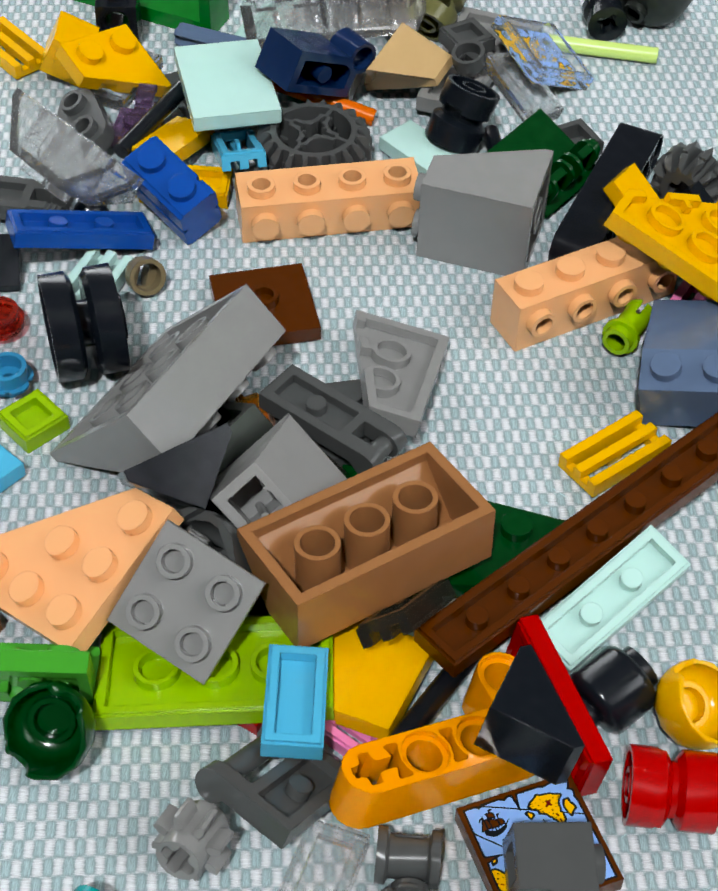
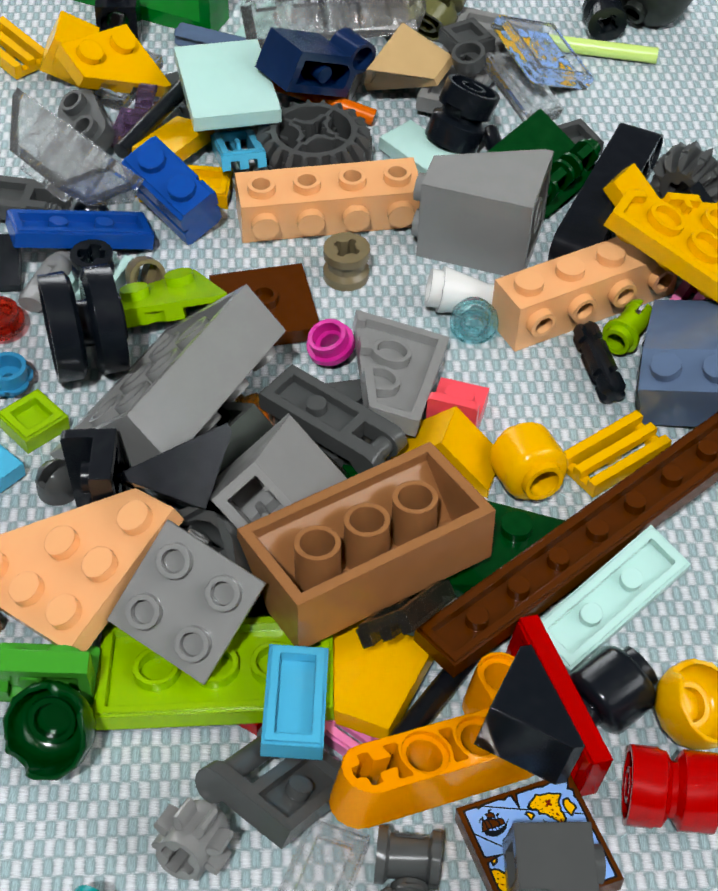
(29, 296): none -> light grey piece
(54, 483): none -> dark grey hinge
(90, 251): none -> black bush
(93, 463): none -> black bracket
(168, 297): none -> lime wing
(325, 334): none -> dark pink plate
(346, 261): none -> dark tan wheel
(449, 287): none -> white cone
(461, 445): none -> yellow slope
(467, 397): none -> coral bracket
(471, 309): none -> clear light blue plate
(529, 461): none -> yellow head
(599, 362): none -> black axle

